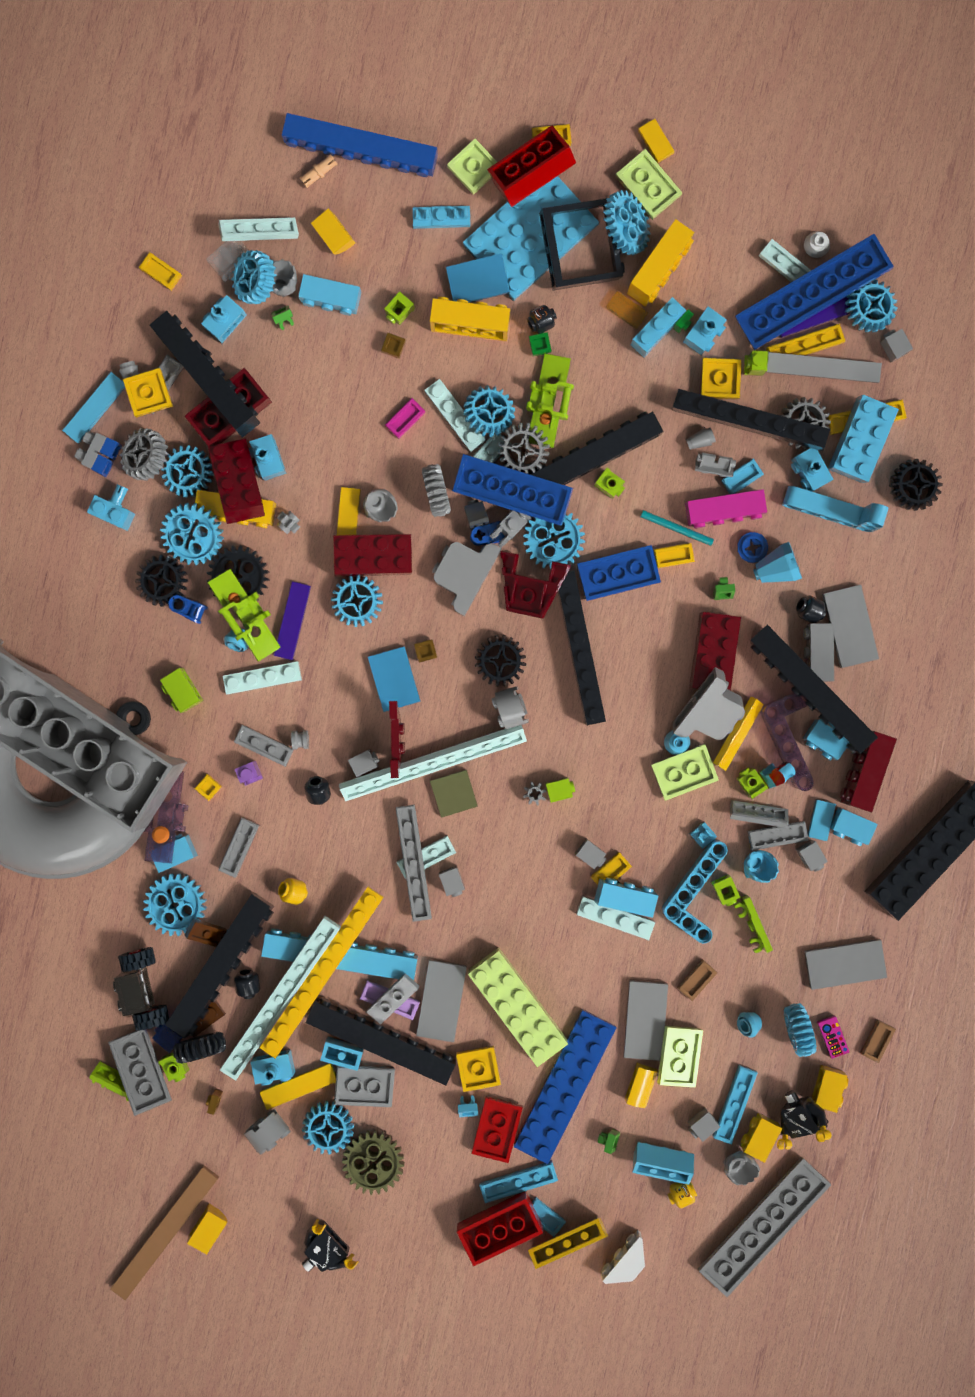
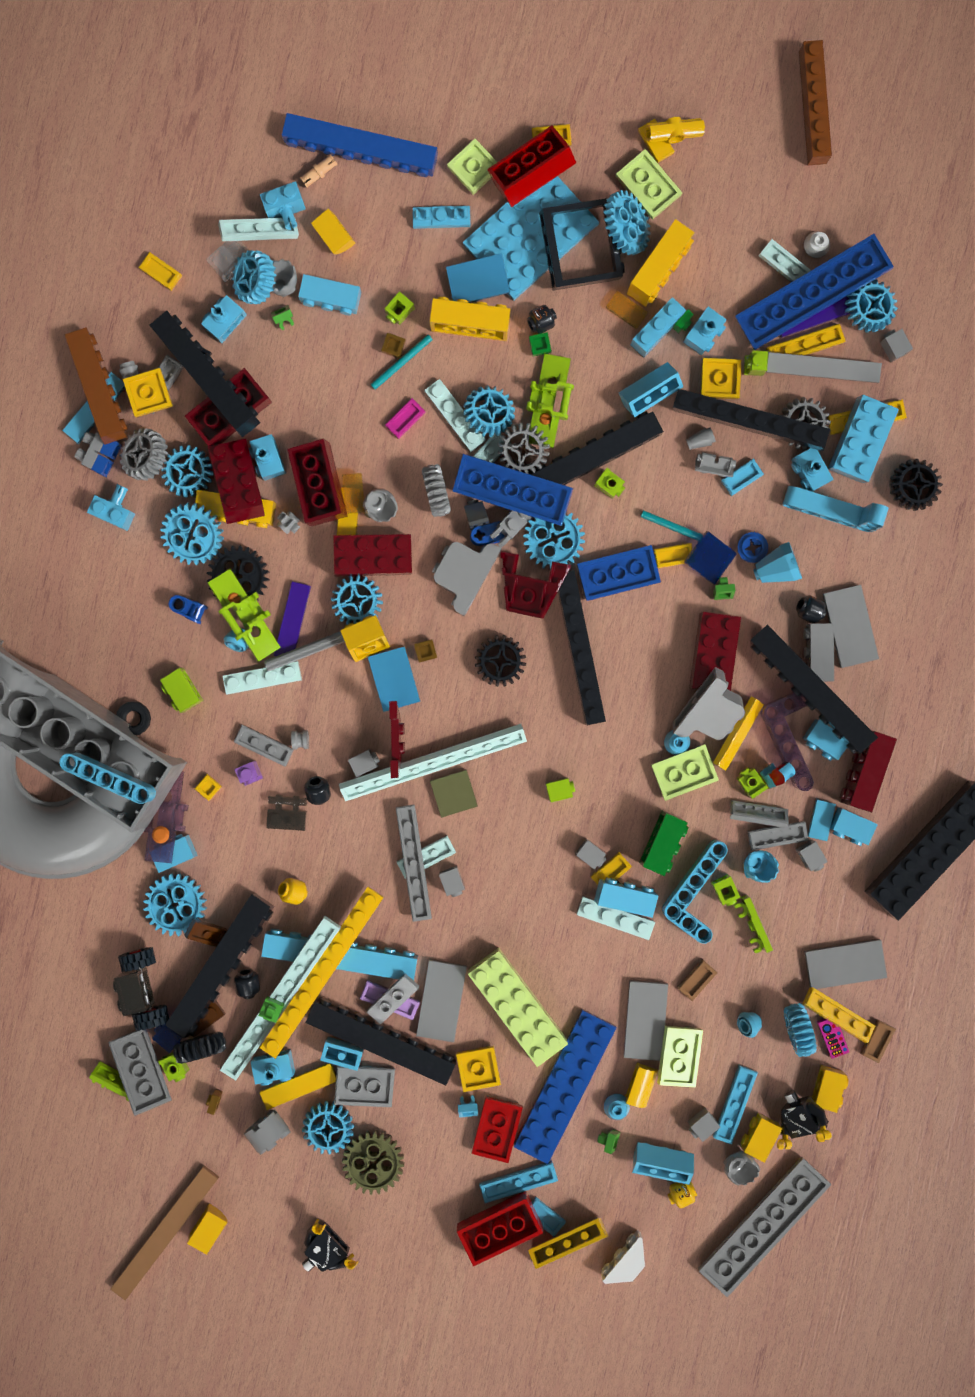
(95, 385): none -> dark orange brick
(98, 777): none -> medium azure beam
(145, 576): black gear -> none
(238, 847): light grey plate -> none
(271, 1009): none -> bright green tile
(283, 203): none -> medium azure brick
(286, 819): none -> clear smoke plate
(304, 651): none -> light grey axle
(317, 482): none -> dark red brick
(353, 492): none -> clear yellow tile
(365, 638): none -> yellow slope
(401, 362): none -> teal bar
(510, 708): light grey brick -> none
(529, 790): light grey gear -> none
(616, 1107): none -> medium azure cone
(651, 389): none -> medium azure brick
(664, 843): none -> green brick
(674, 130): none -> yellow piece
(703, 835): medium azure tile -> none
(710, 557): none -> clear blue tile
(726, 507): dark pink brick -> none
(815, 102): none -> dark orange brick
(838, 1015): none -> yellow tile

